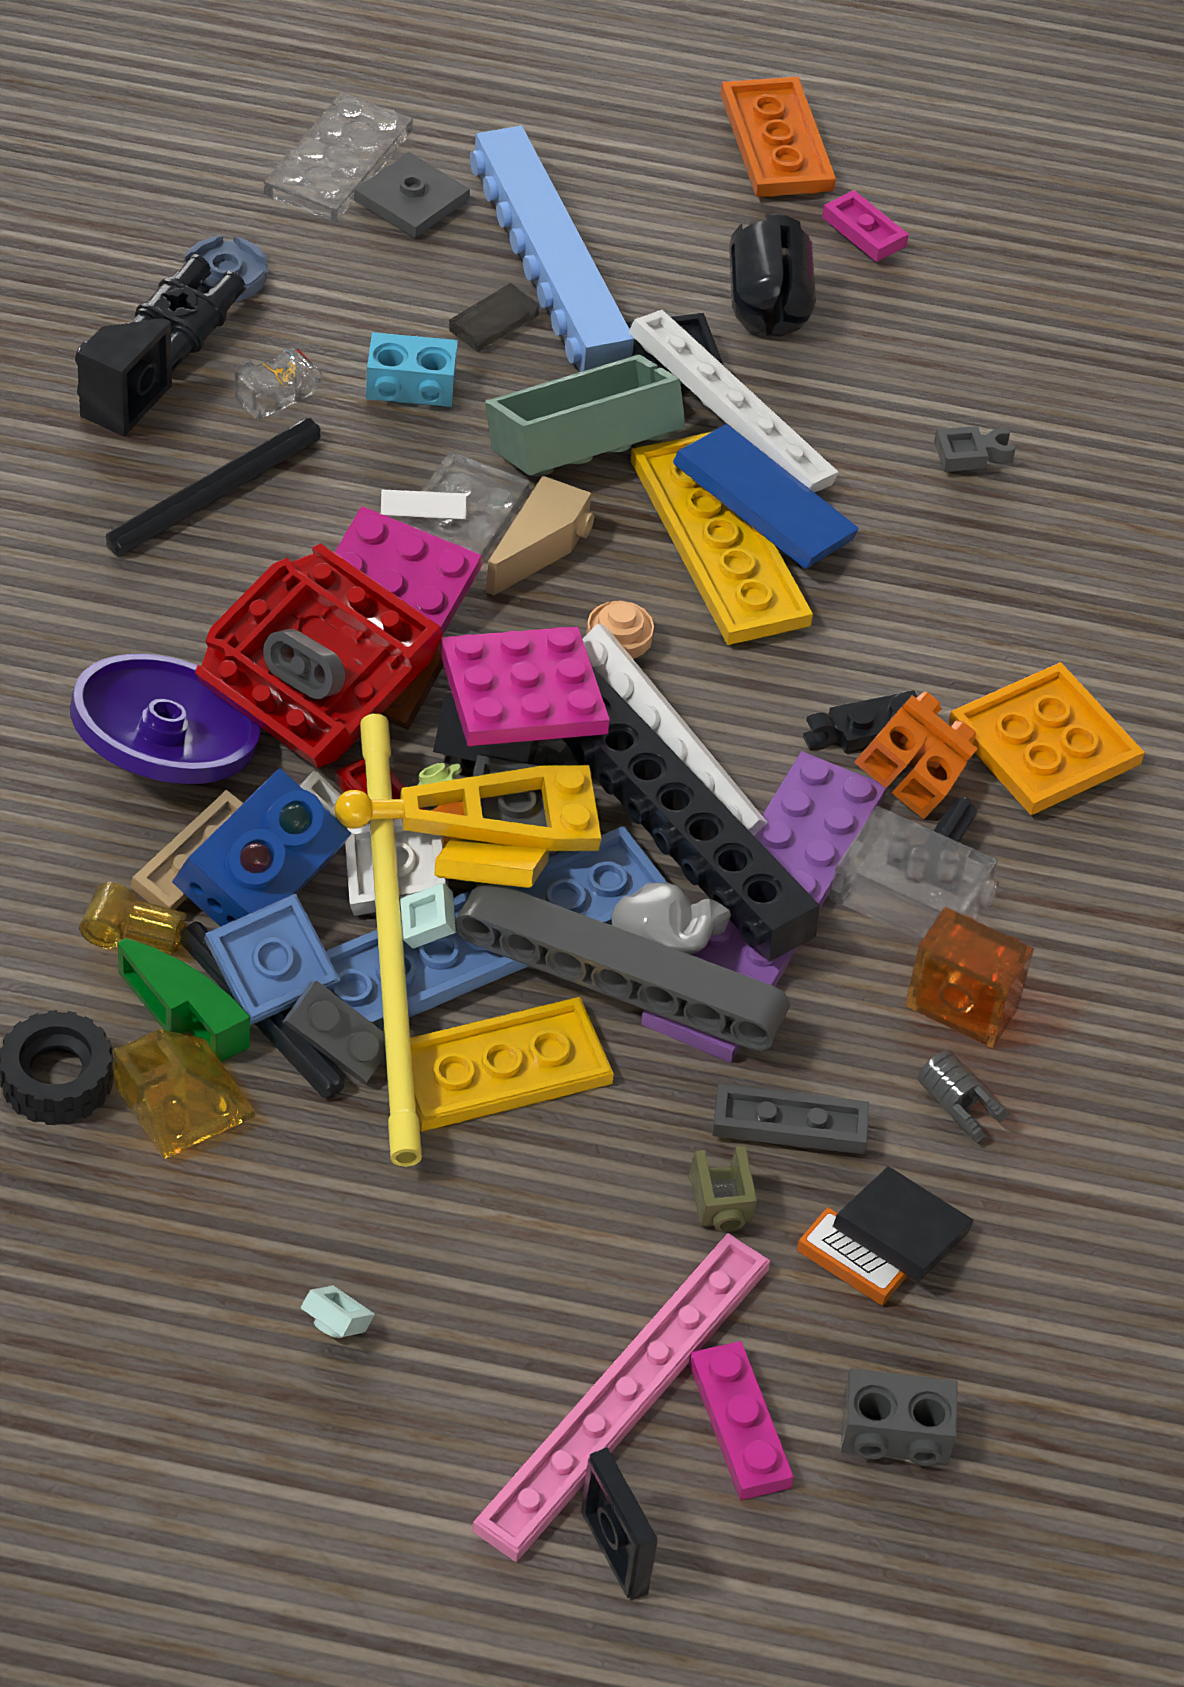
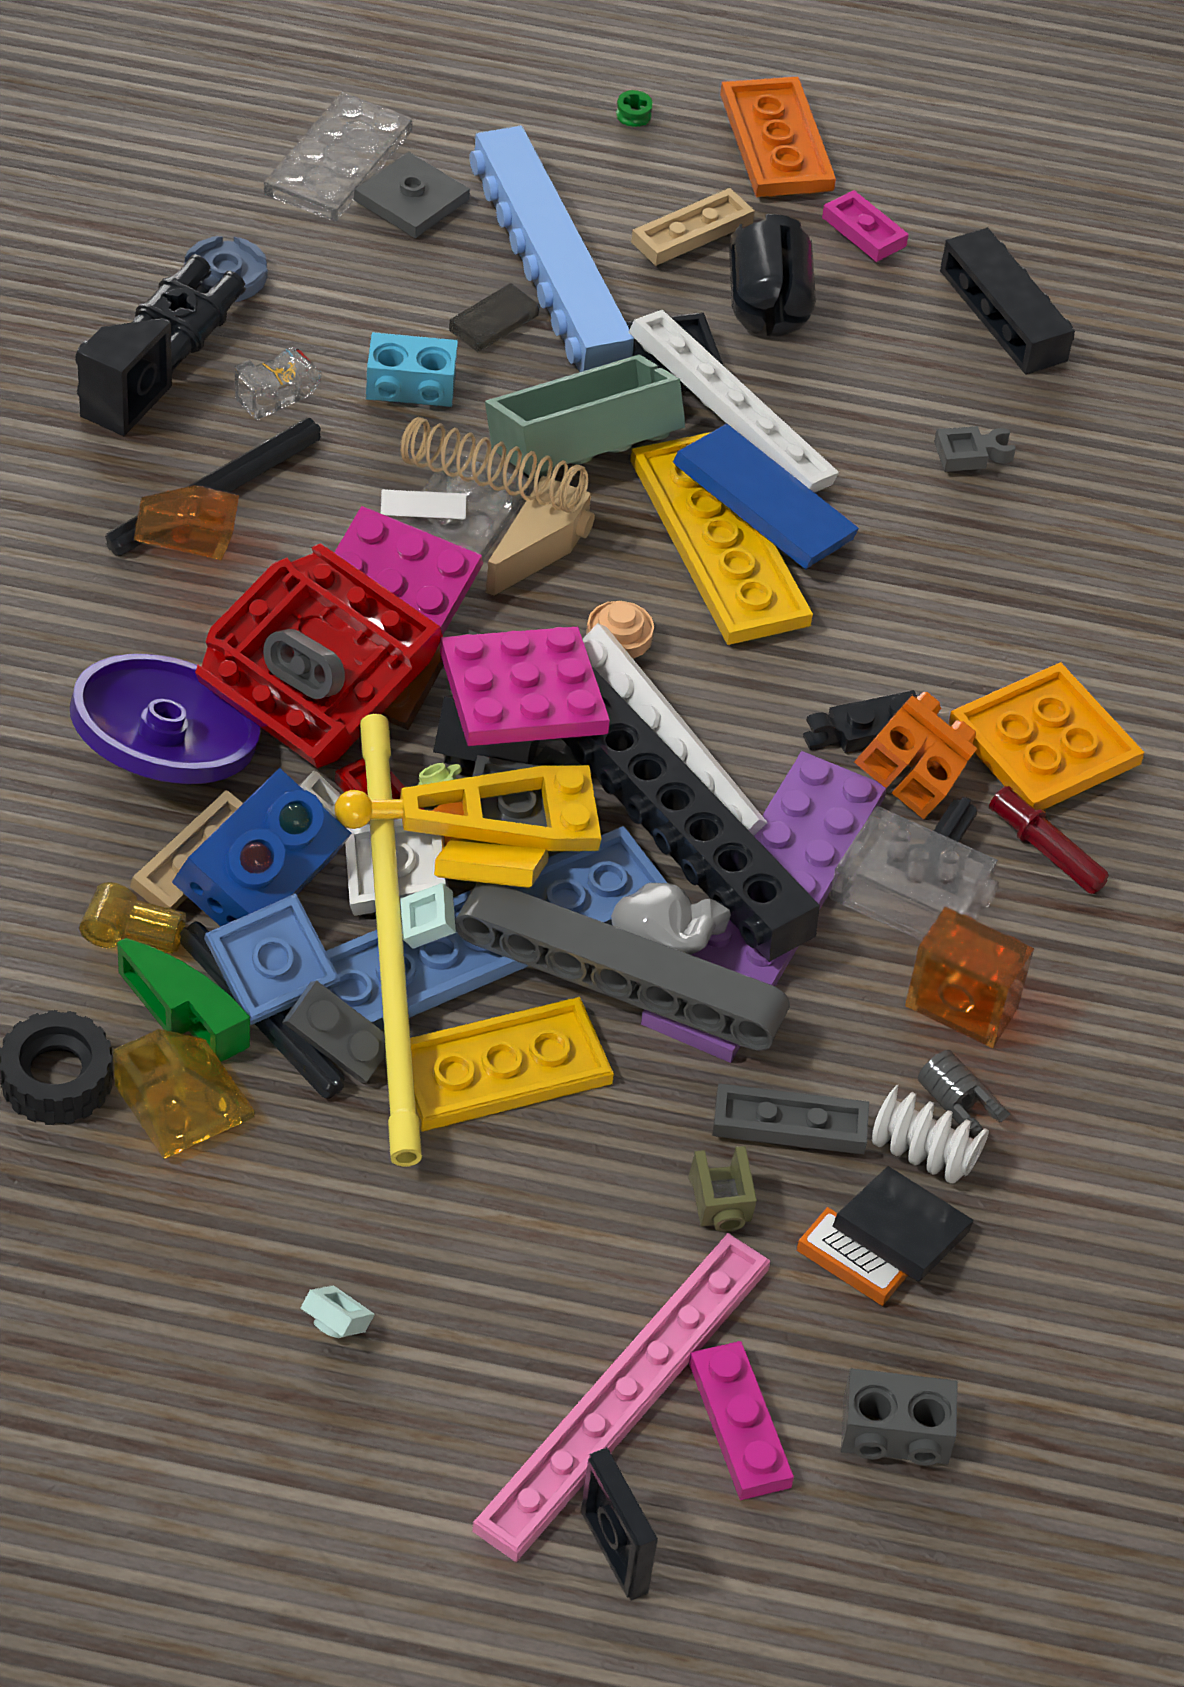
(188, 520): none -> clear orange slope
(561, 494): none -> tan piece
(637, 100): none -> green bush
(692, 226): none -> tan plate
(927, 1137): none -> white piece
(1007, 300): none -> black brick
(1035, 828): none -> dark red axle

